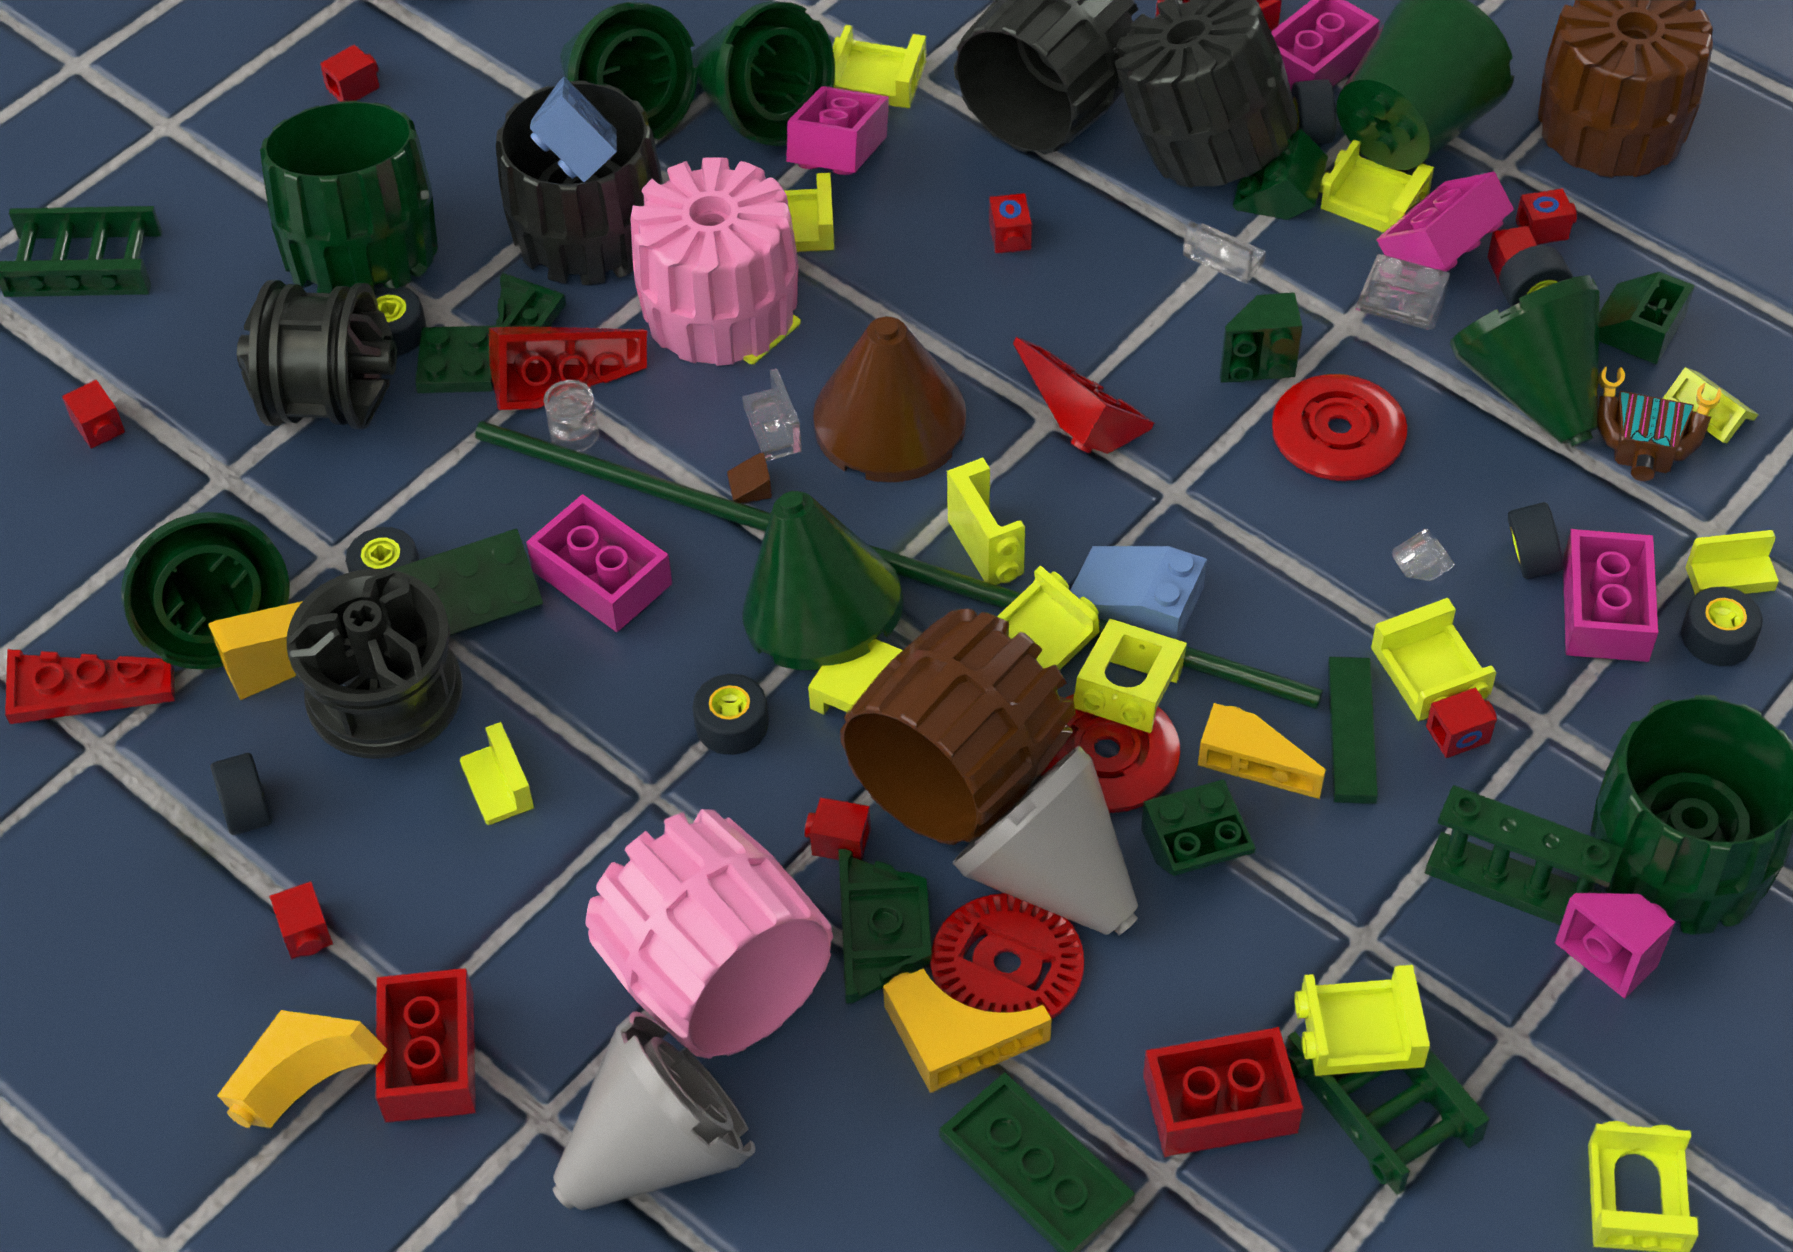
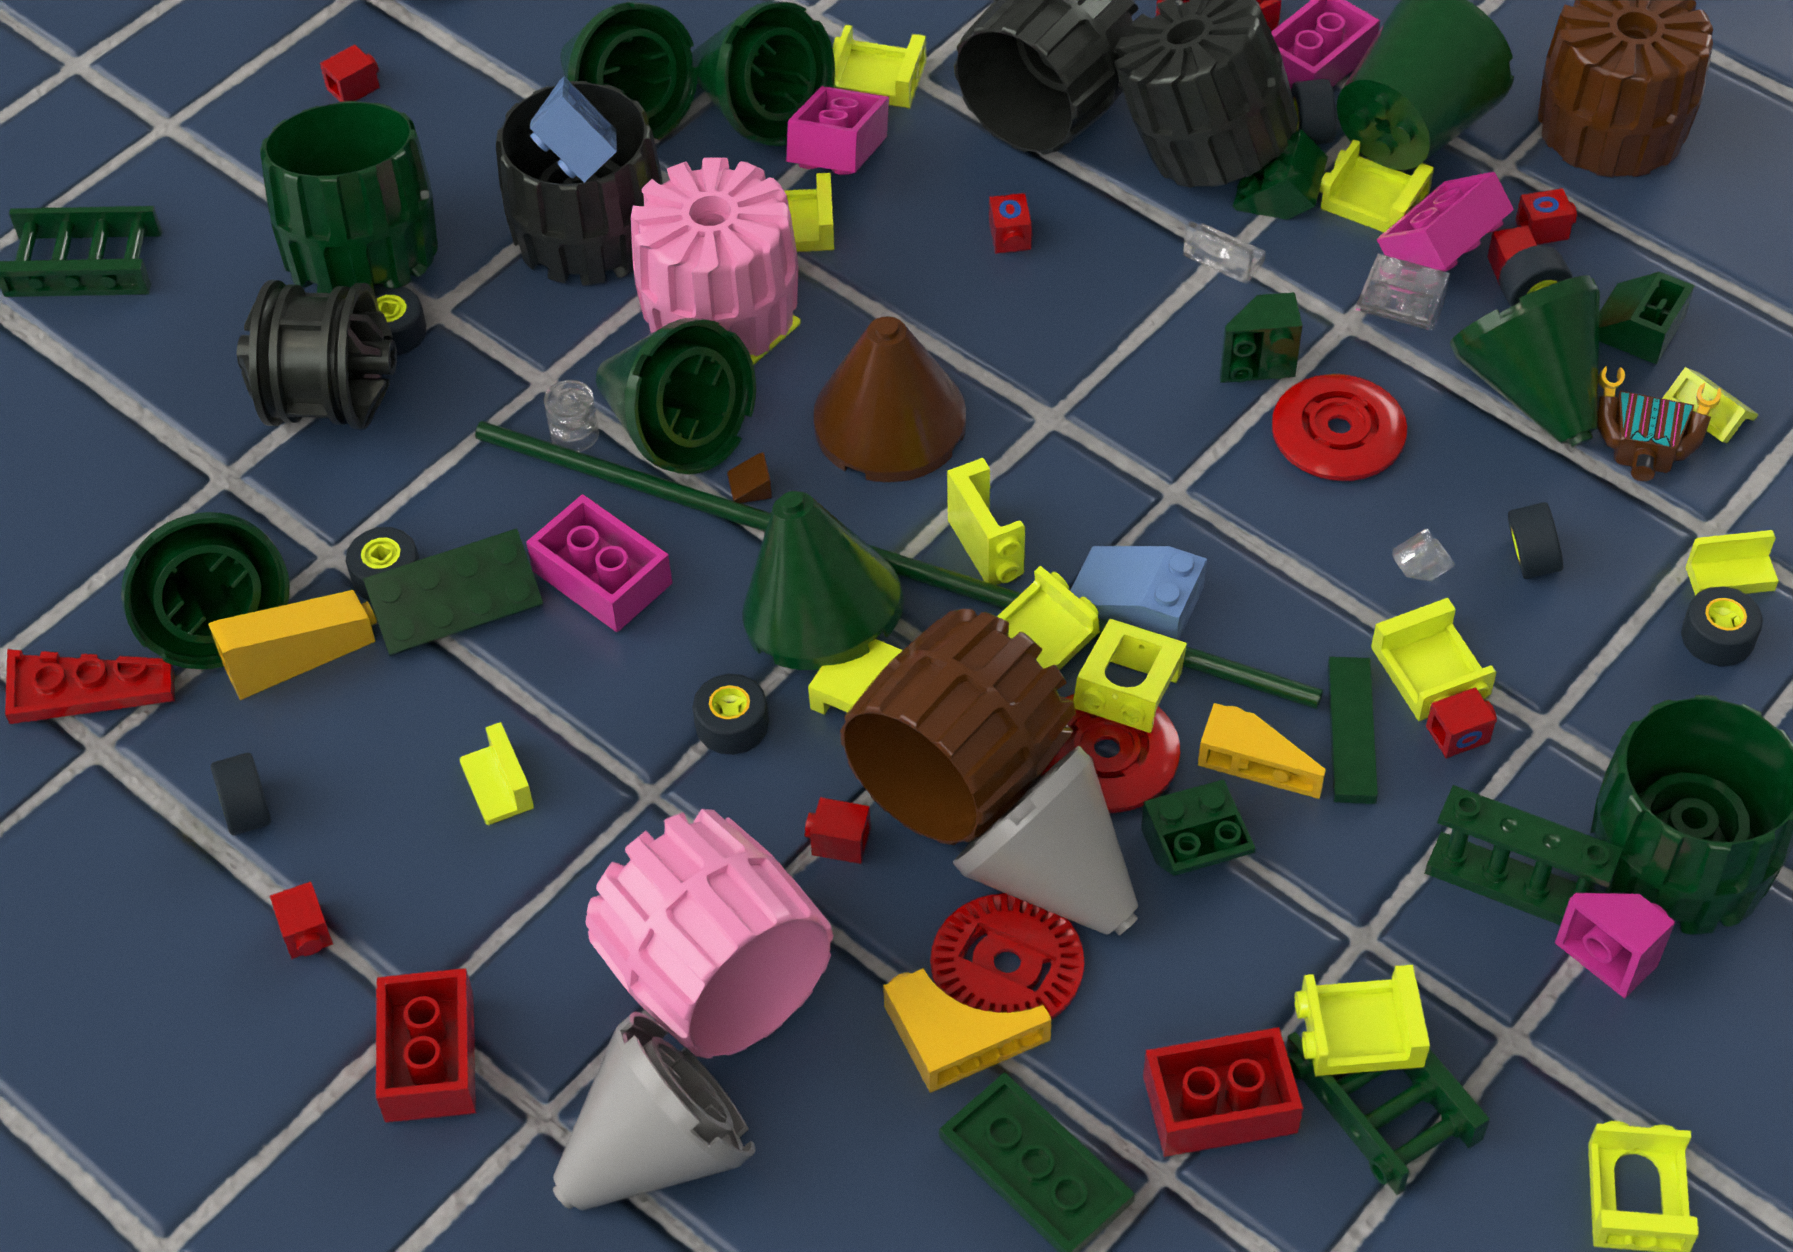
(93, 414): red brick -> none
(292, 1059): yellow arch -> none
(389, 648): pearl dark grey wheel -> none
(454, 360): dark green plate -> none
(527, 304): dark green wing -> none
(533, 359): red wedge -> none
(682, 393): none -> dark green cone
(774, 419): clear panel -> none
(881, 924): dark green wing -> none
(1080, 404): red wedge -> none
(1610, 595): dark pink brick -> none

